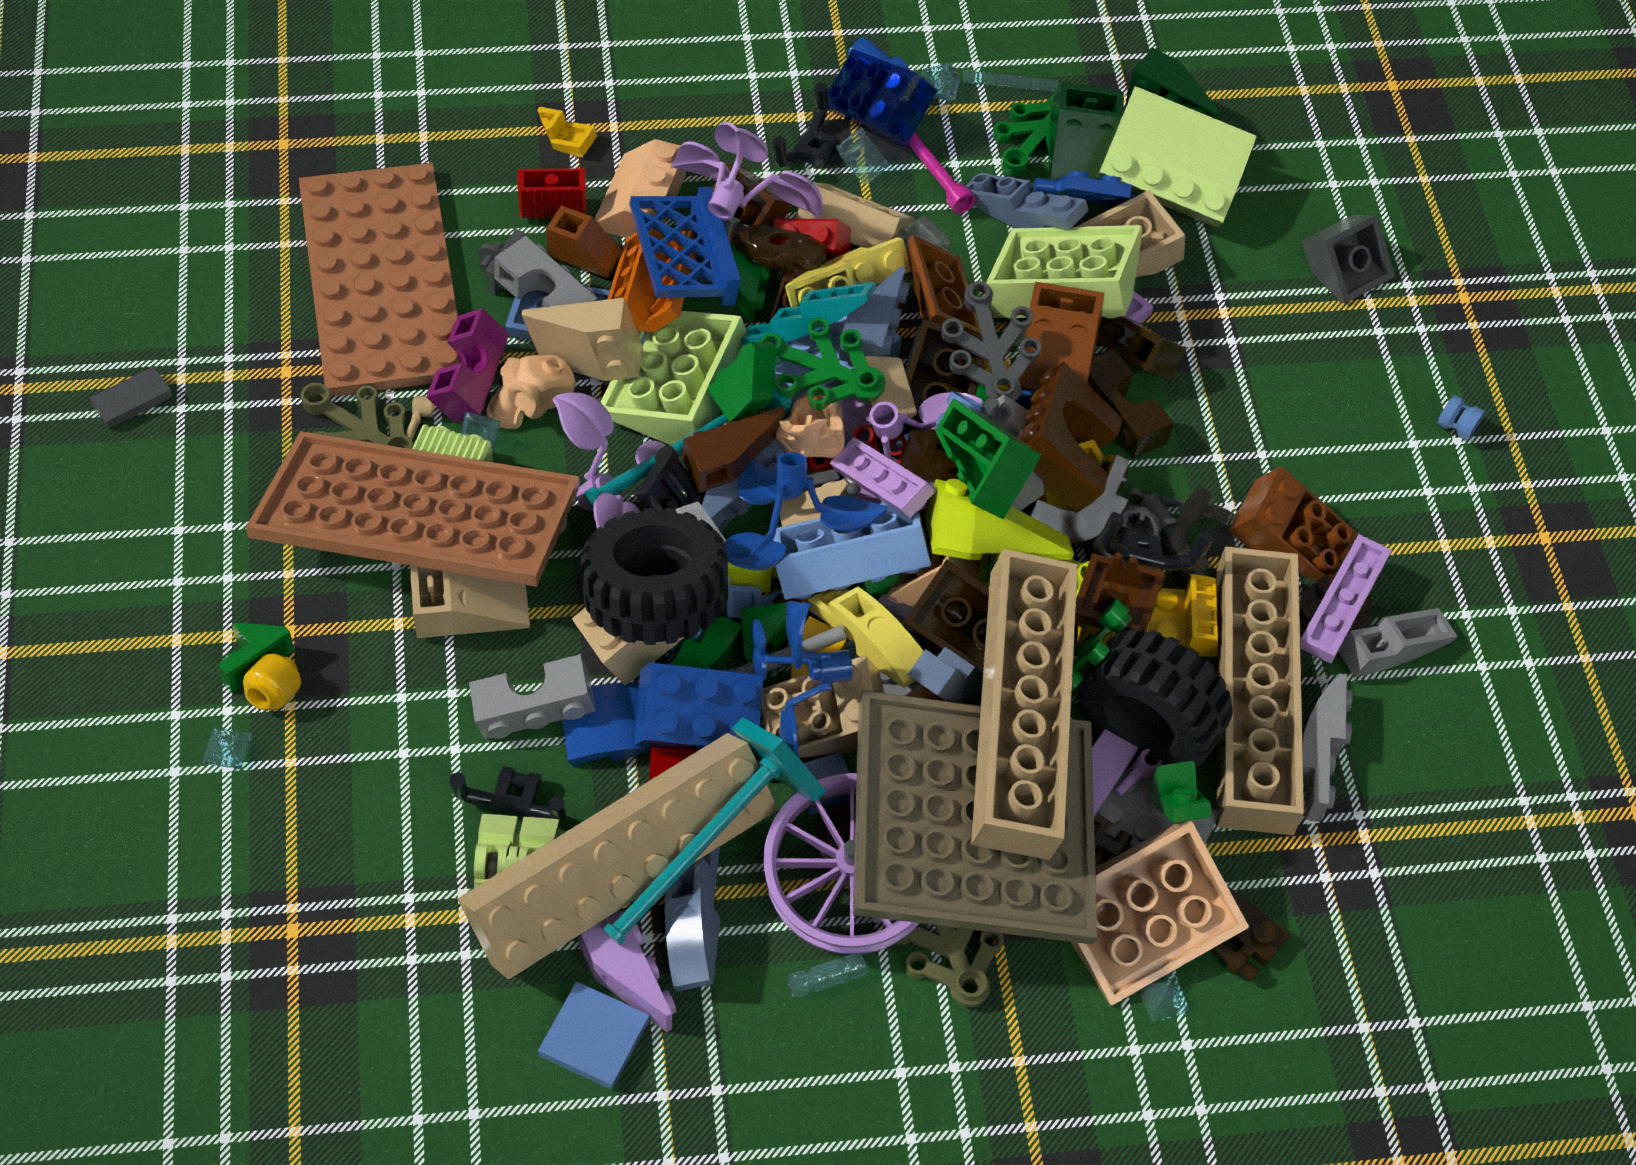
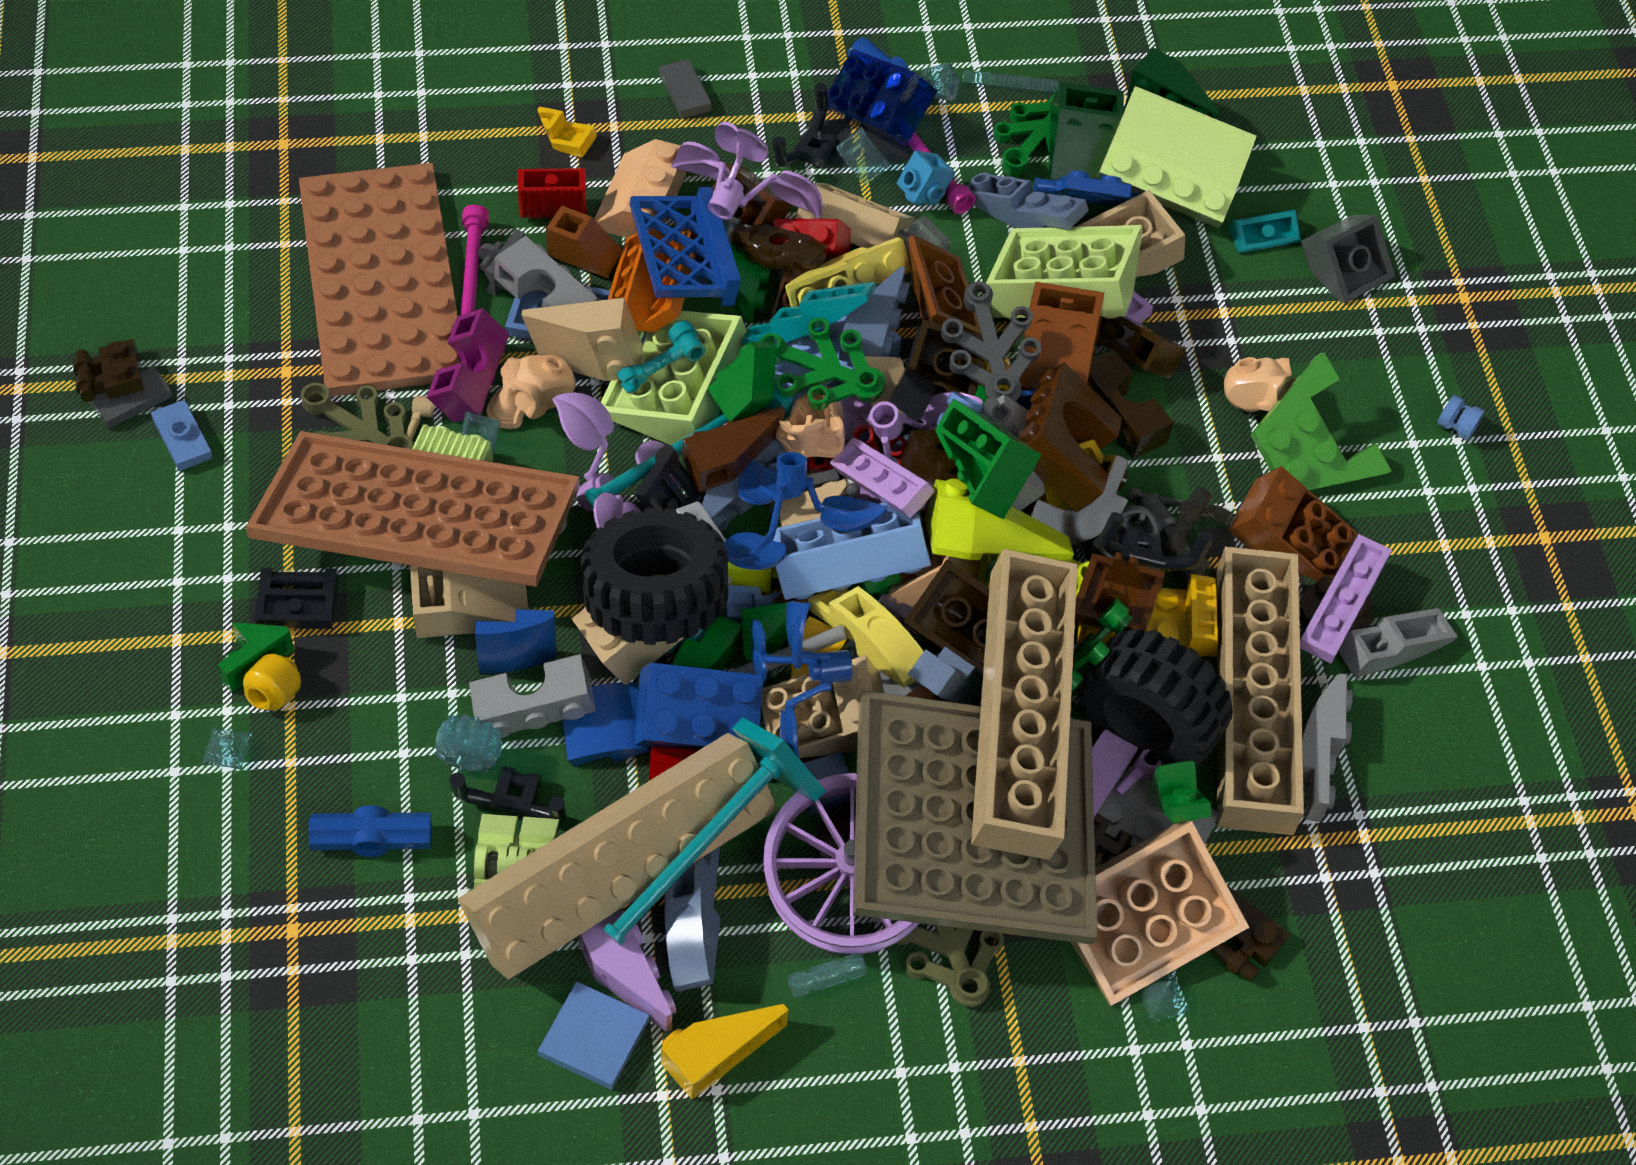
(118, 369): none -> dark brown plate
(181, 435): none -> medium blue plate
(297, 606): none -> black plate
(370, 831): none -> blue piece
(468, 743): none -> clear light blue gear
(475, 221): none -> dark pink piece
(516, 644): none -> blue slope
(685, 88): none -> dark grey tile
(685, 343): none -> teal brick
(717, 1045): none -> yellow slope
(912, 393): none -> black slope
(925, 178): none -> dark azure brick
(1258, 383): none -> light nougat head
(1265, 231): none -> teal slope
(1300, 441): none -> bright green wing

